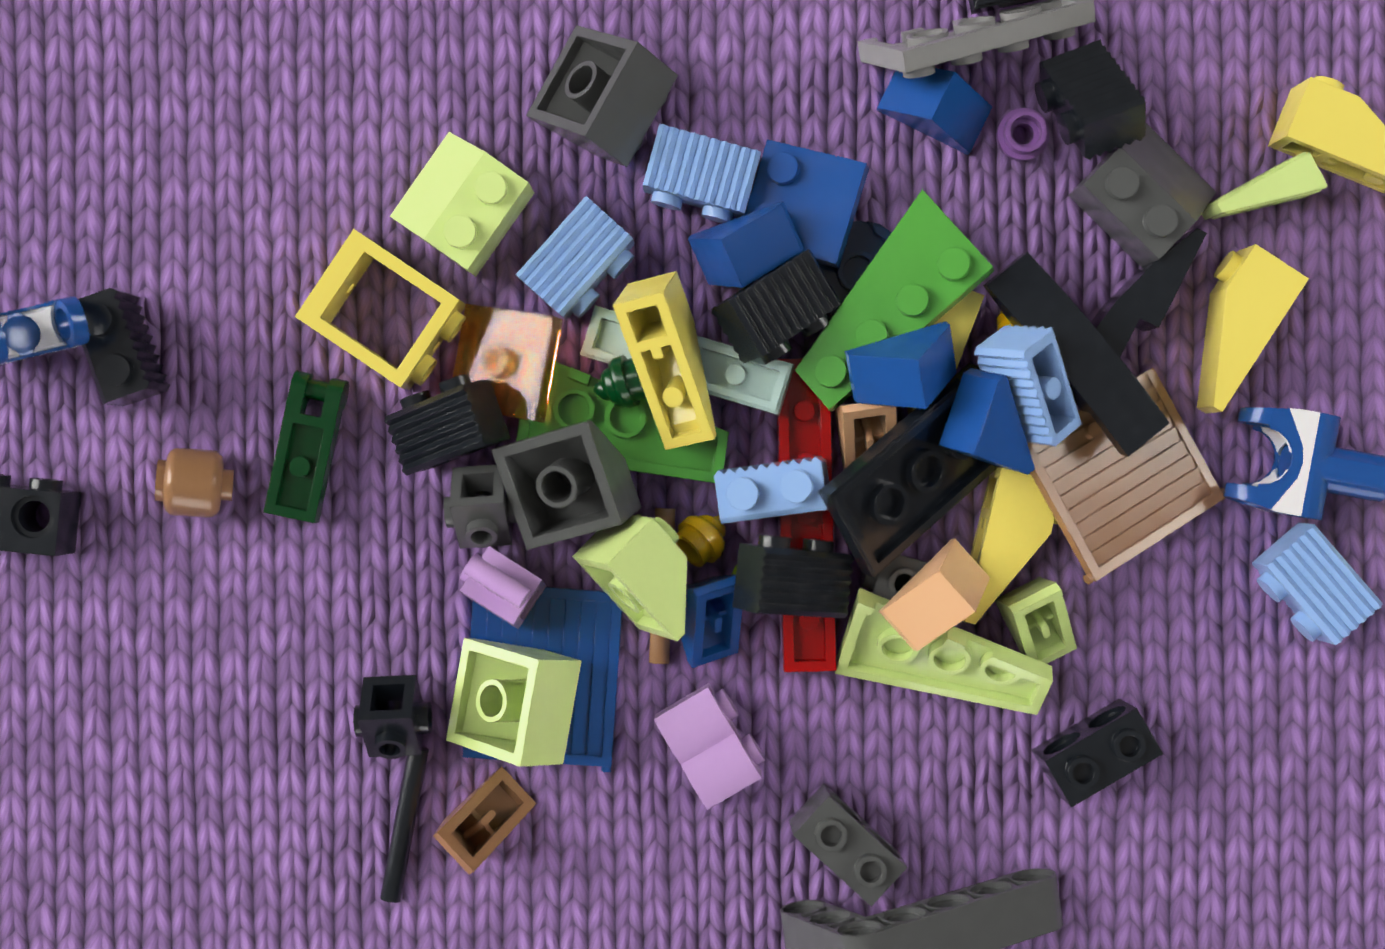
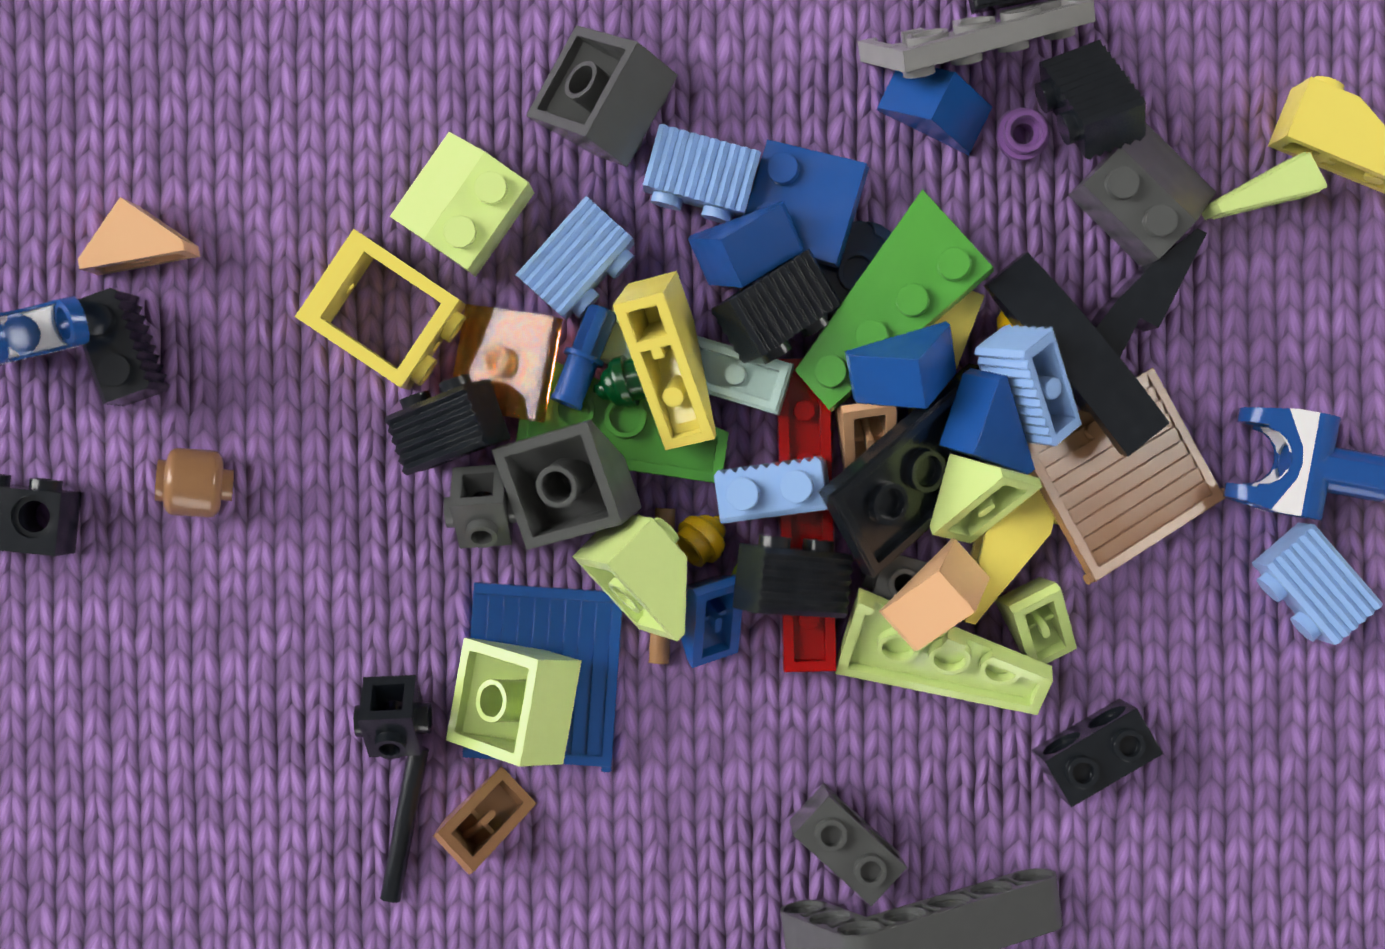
(133, 240): none -> light nougat slope
(305, 448): dark green plate -> none
(501, 586): lavender brick -> none
(584, 356): none -> blue axle
(709, 744): lavender brick -> none
(977, 497): none -> yellowish green slope
(1241, 318): light yellow slope -> none

